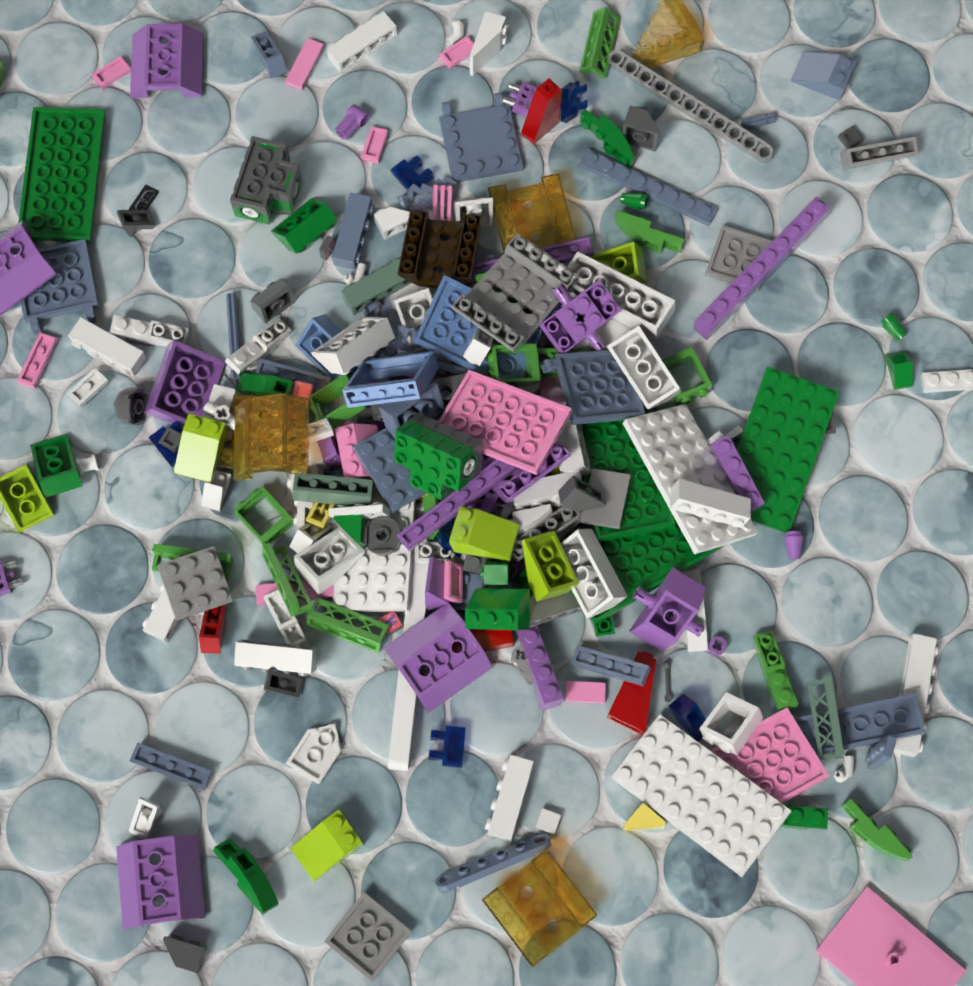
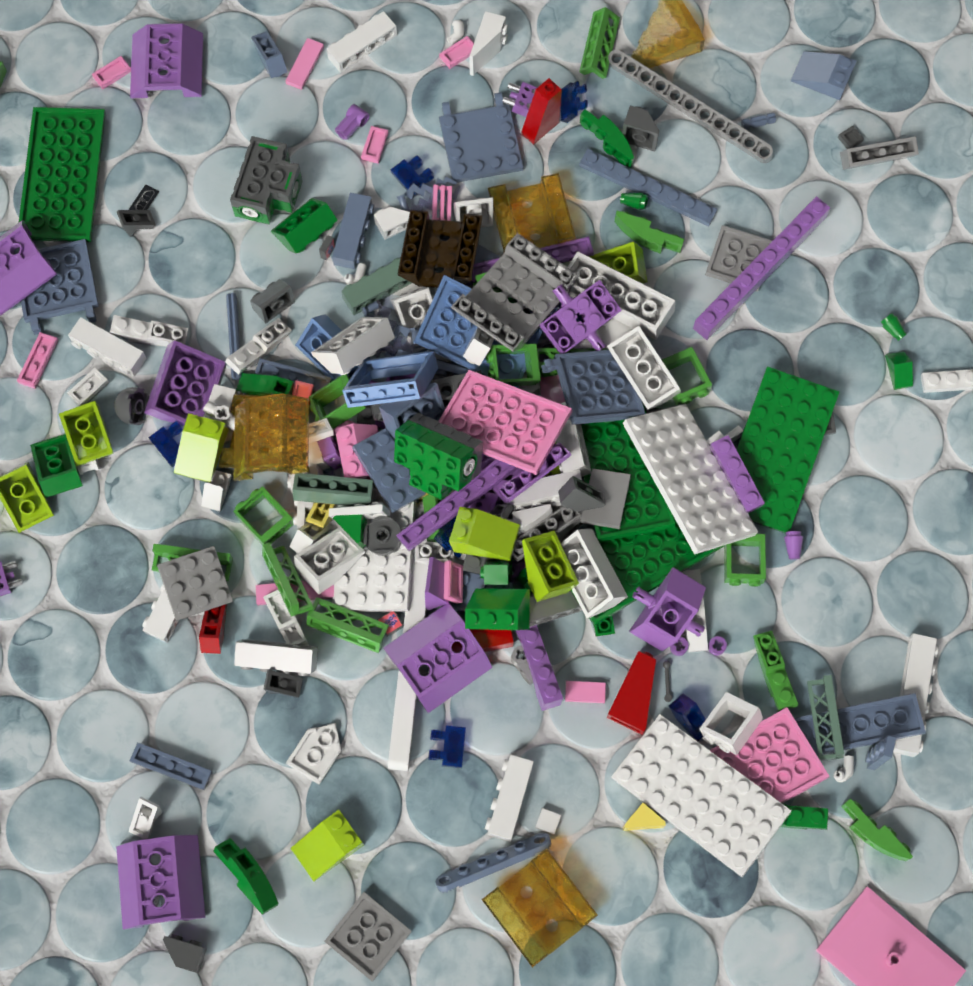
(86, 433): none -> lime slope
(171, 439): dark grey tile -> none
(610, 665): sand blue plate -> none
(684, 644): none -> medium lavender bush
(710, 503): white brick -> none
(736, 579): none -> bright green window

